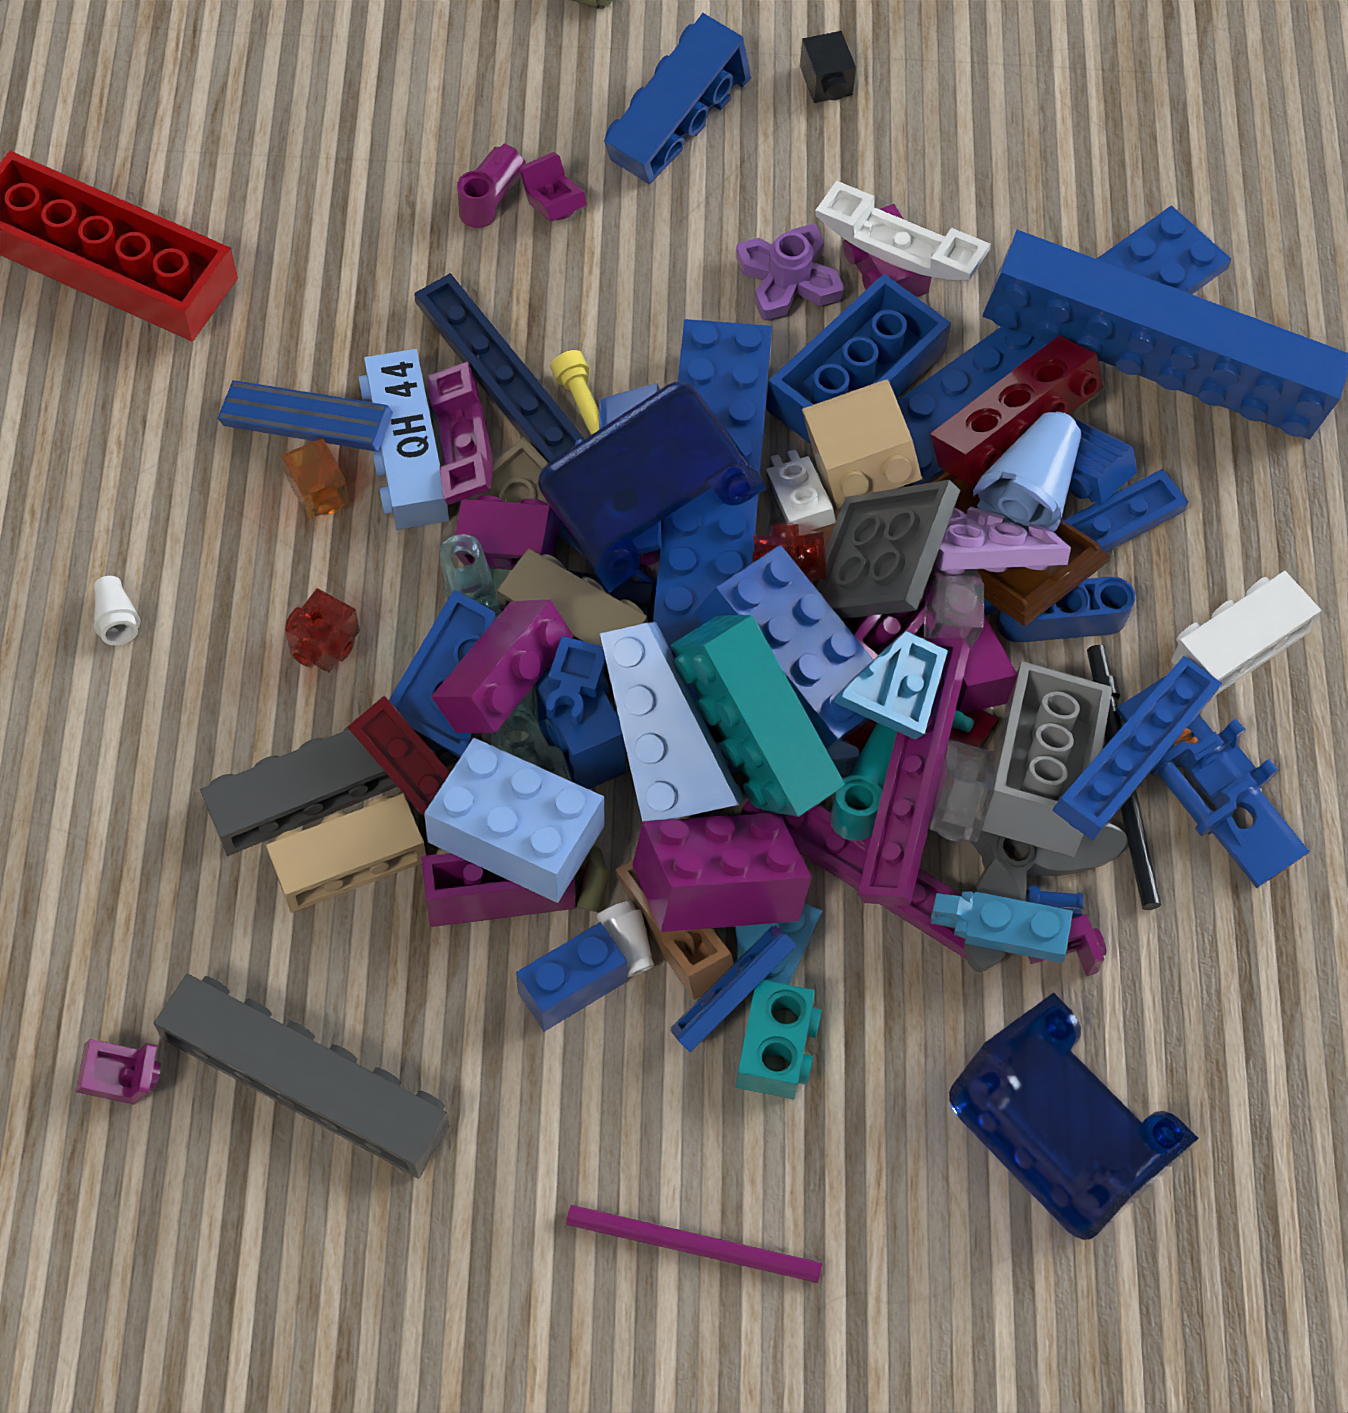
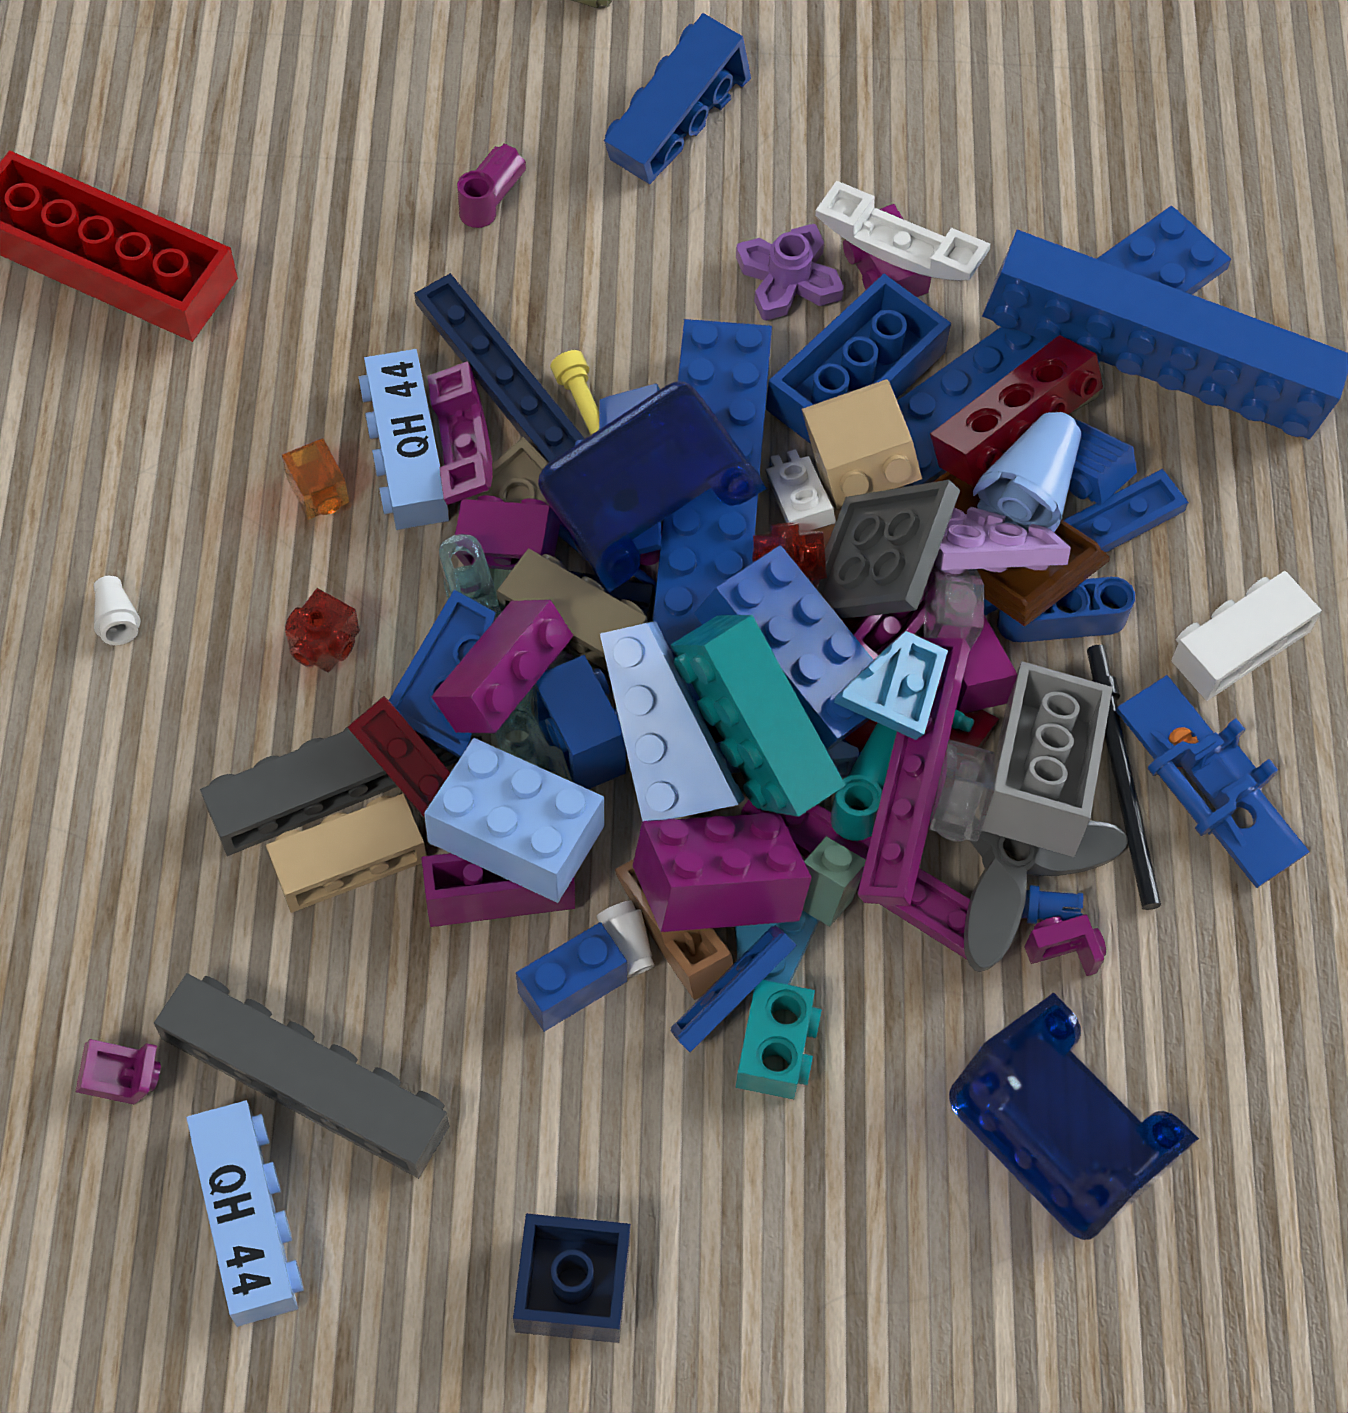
(242, 1213): none -> light blue brick
(305, 415): blue tile -> none
(550, 189): magenta bracket -> none
(572, 1278): none -> dark blue brick
(575, 673): blue plate -> none
(594, 881): olive arm -> none
(694, 1243): magenta piece -> none
(827, 66): black brick -> none
(833, 881): none -> sand green brick
(1005, 924): dark azure hinge -> none
(1136, 748): blue plate -> none

